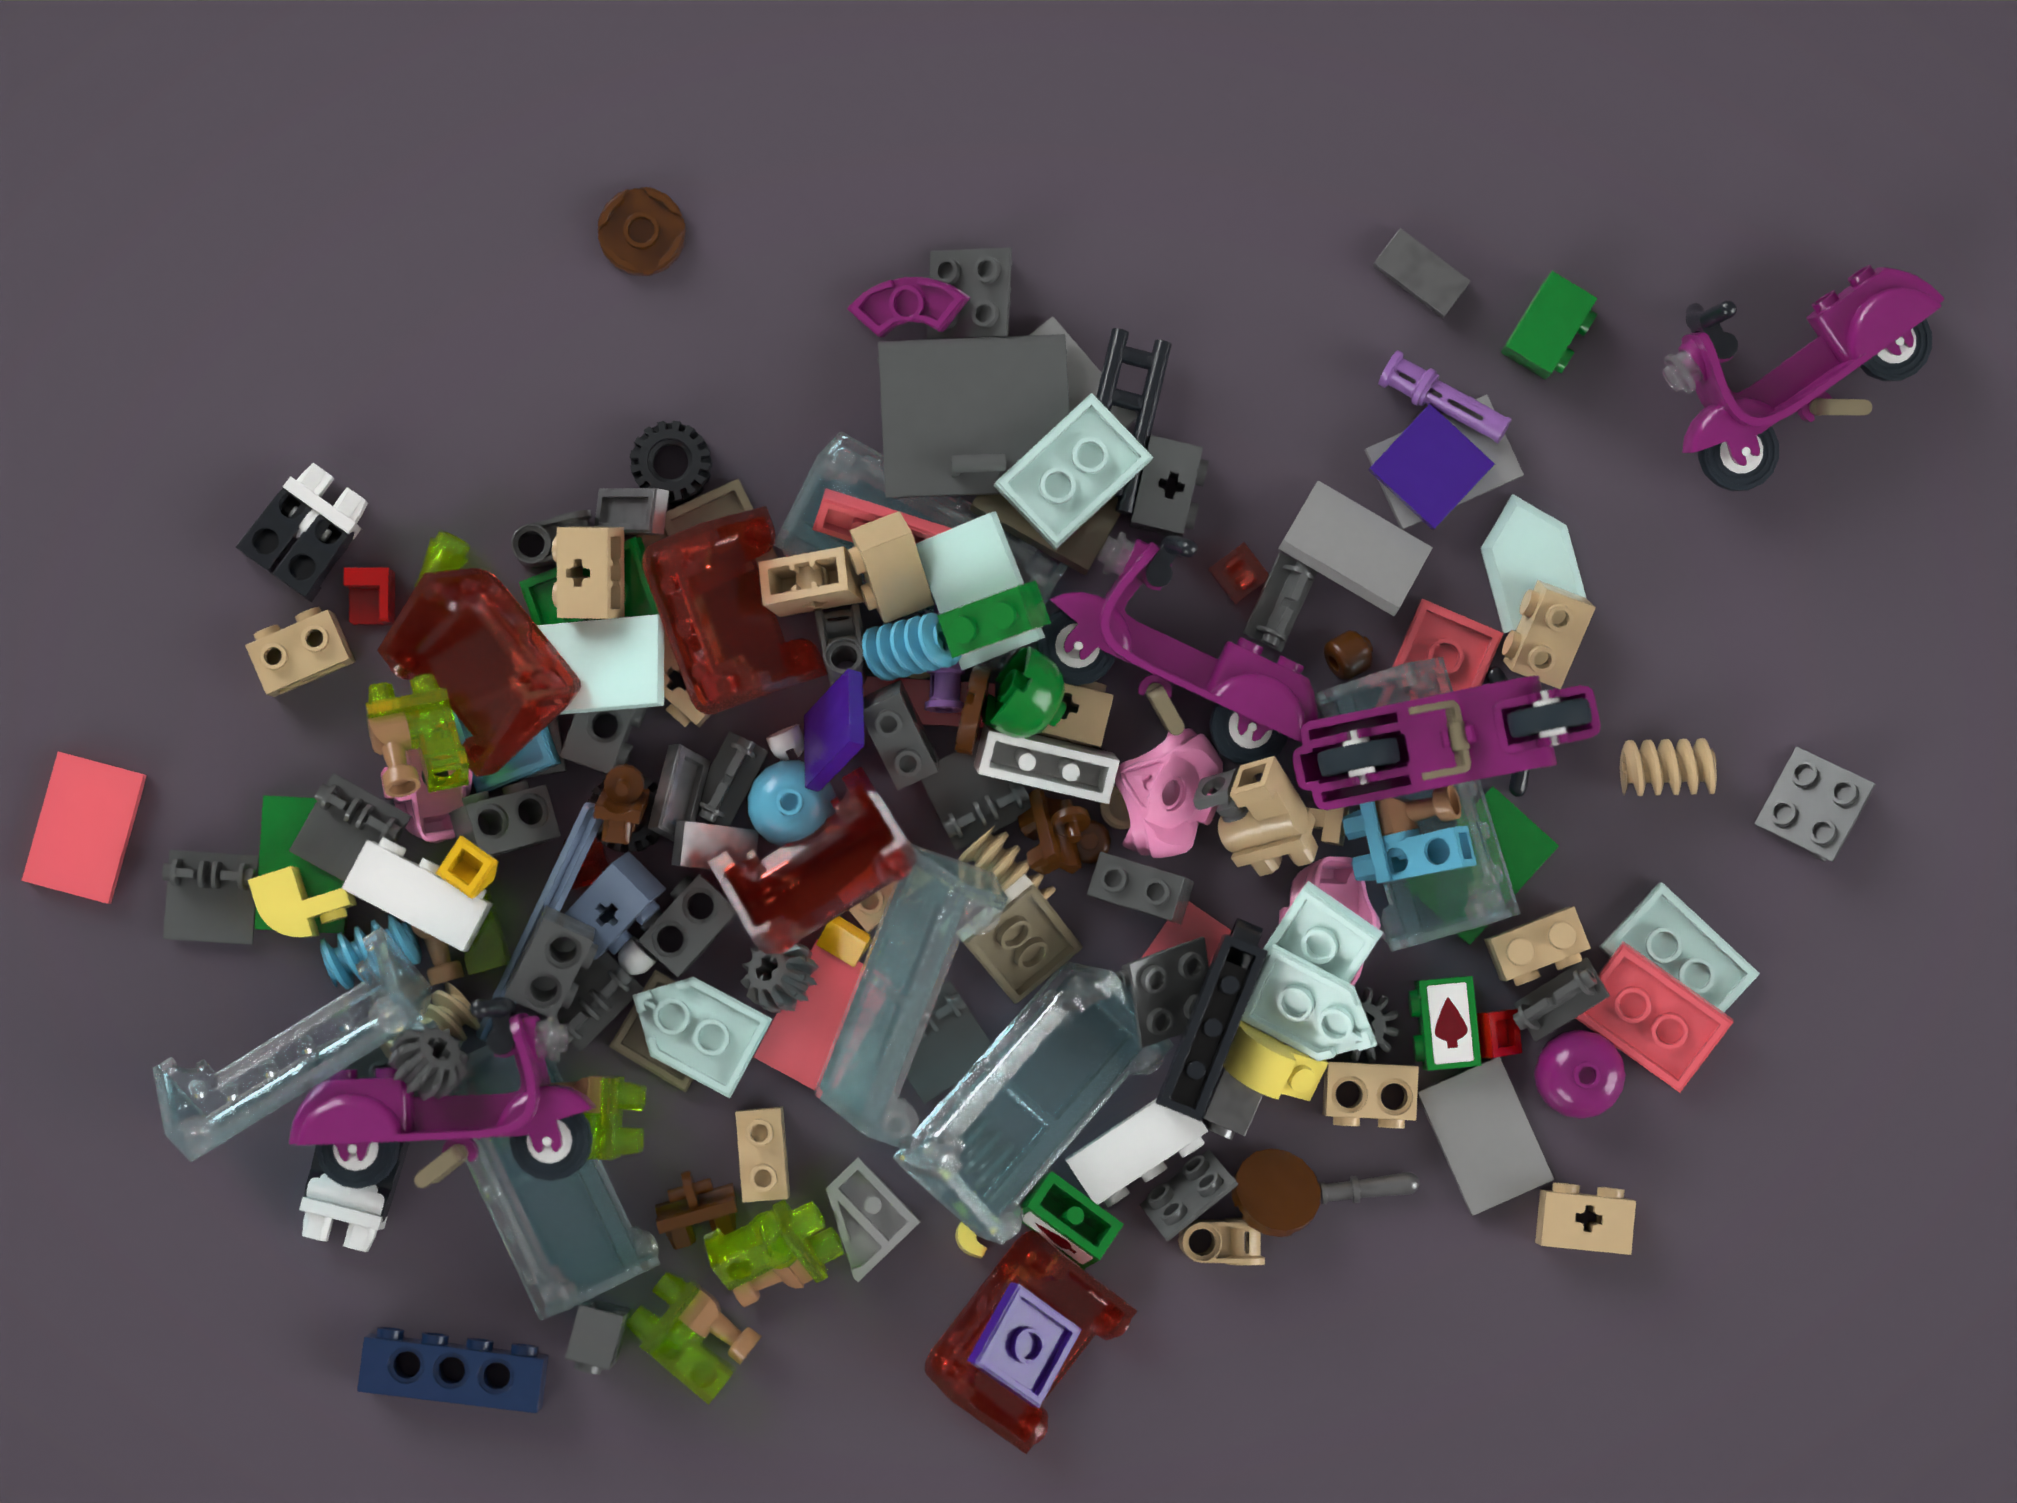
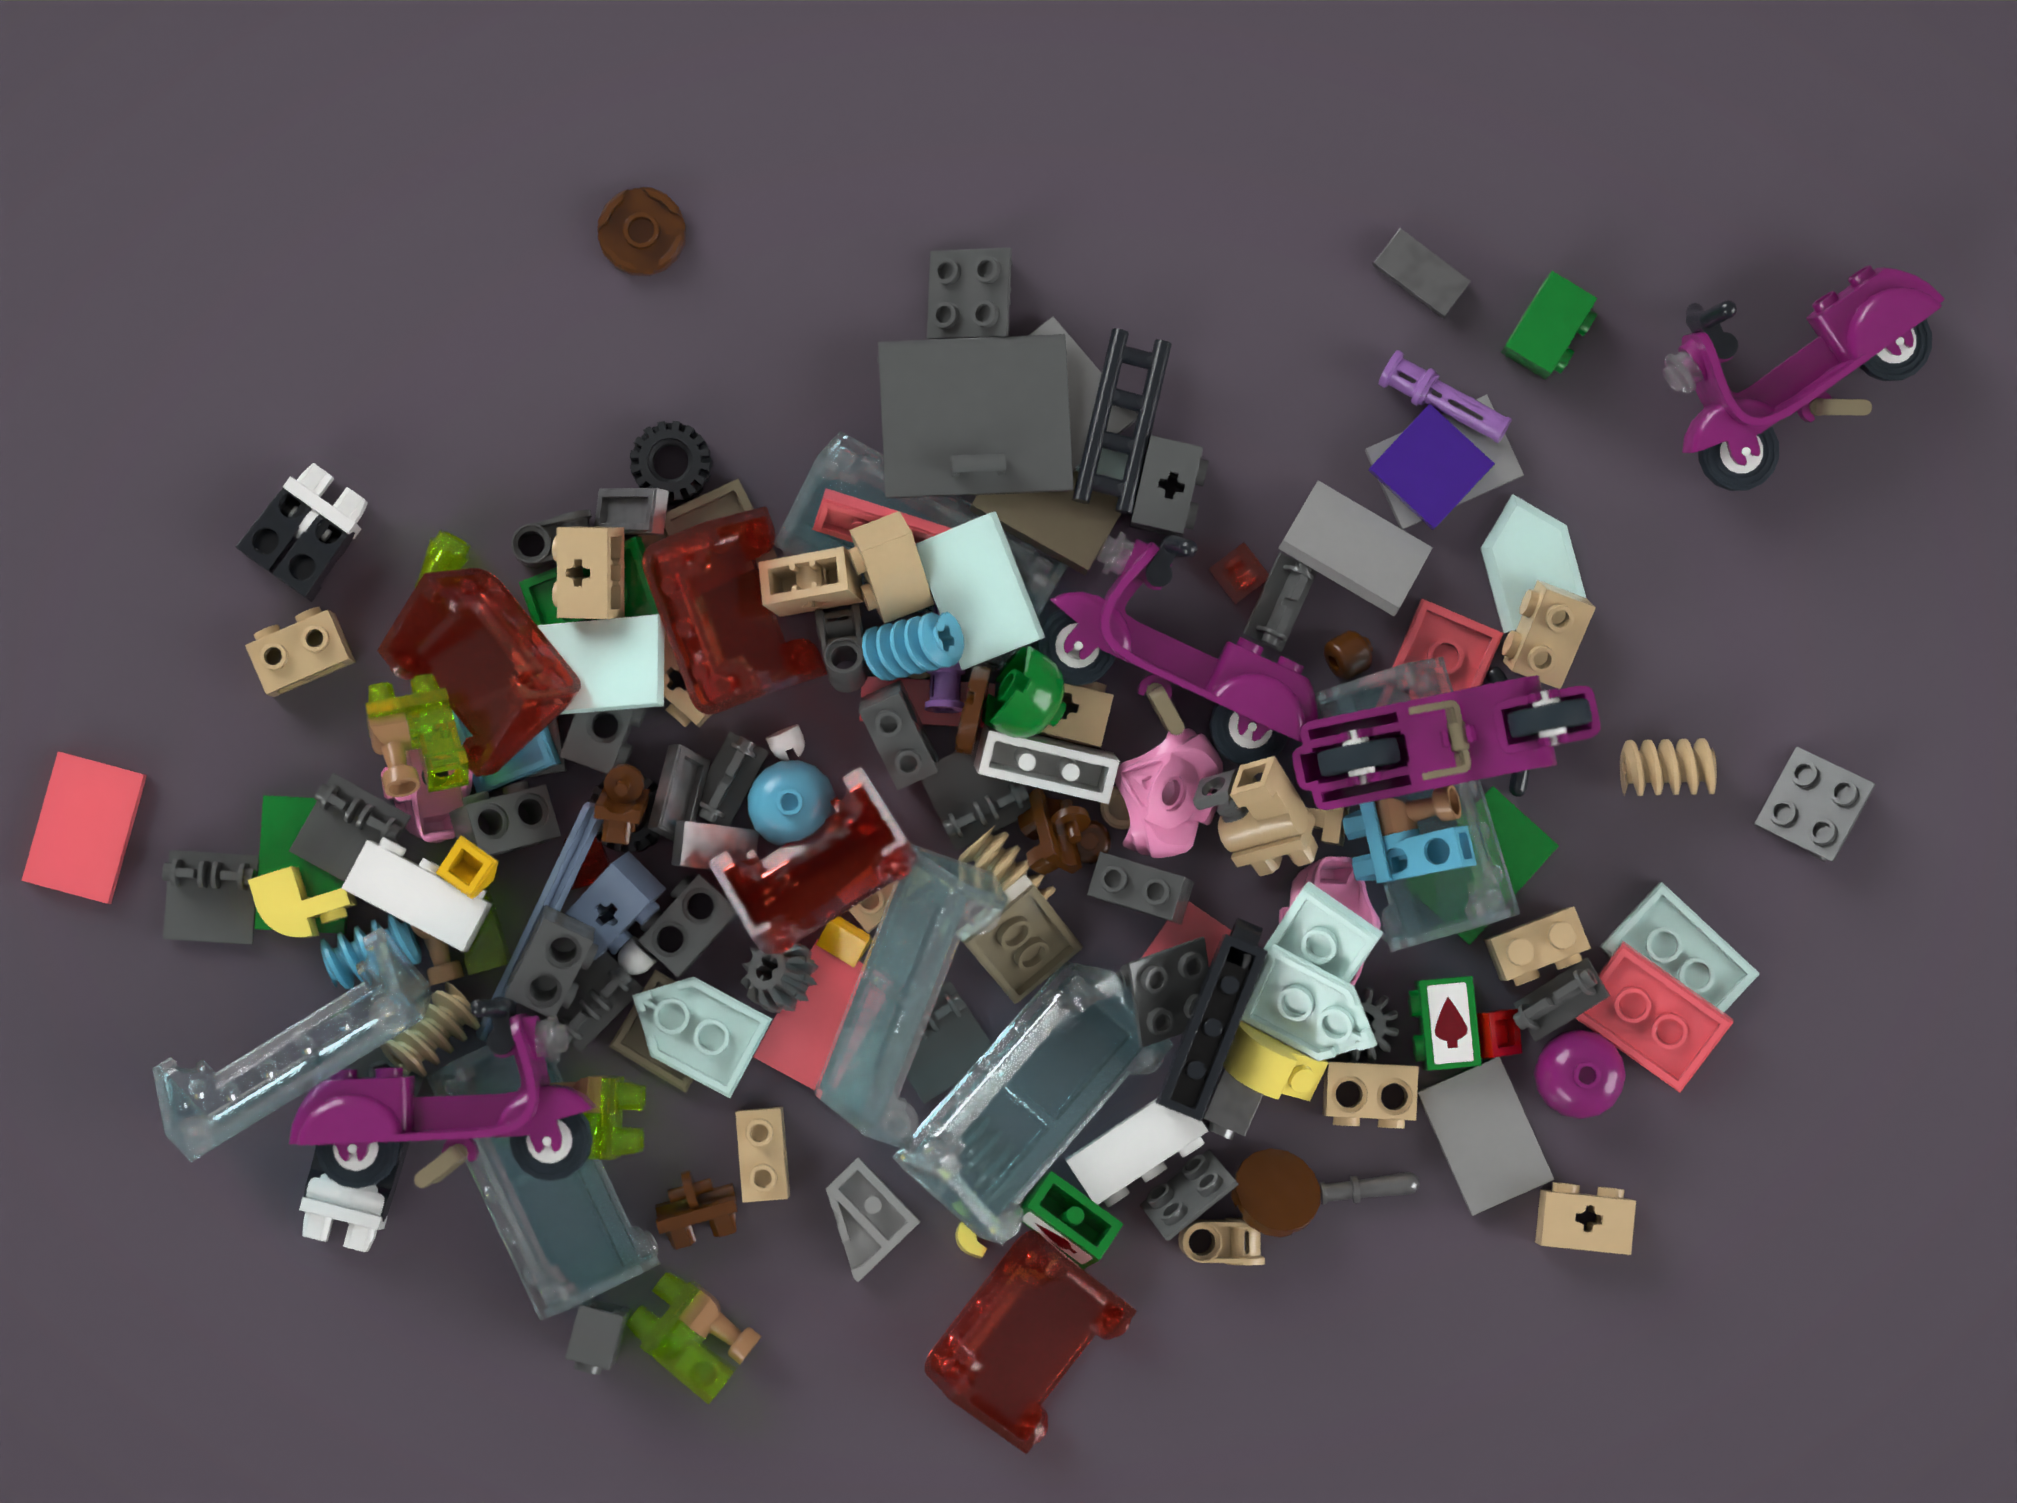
(370, 595): red panel -> none
(383, 1376): dark blue brick -> none
(428, 1060): dark grey gear -> none
(773, 1250): clear neon green hips -> none
(833, 730): dark purple tile -> none
(908, 301): magenta tile -> none
(994, 619): green brick -> none
(1024, 1344): tile -> none
(1073, 471): light aqua tile -> none

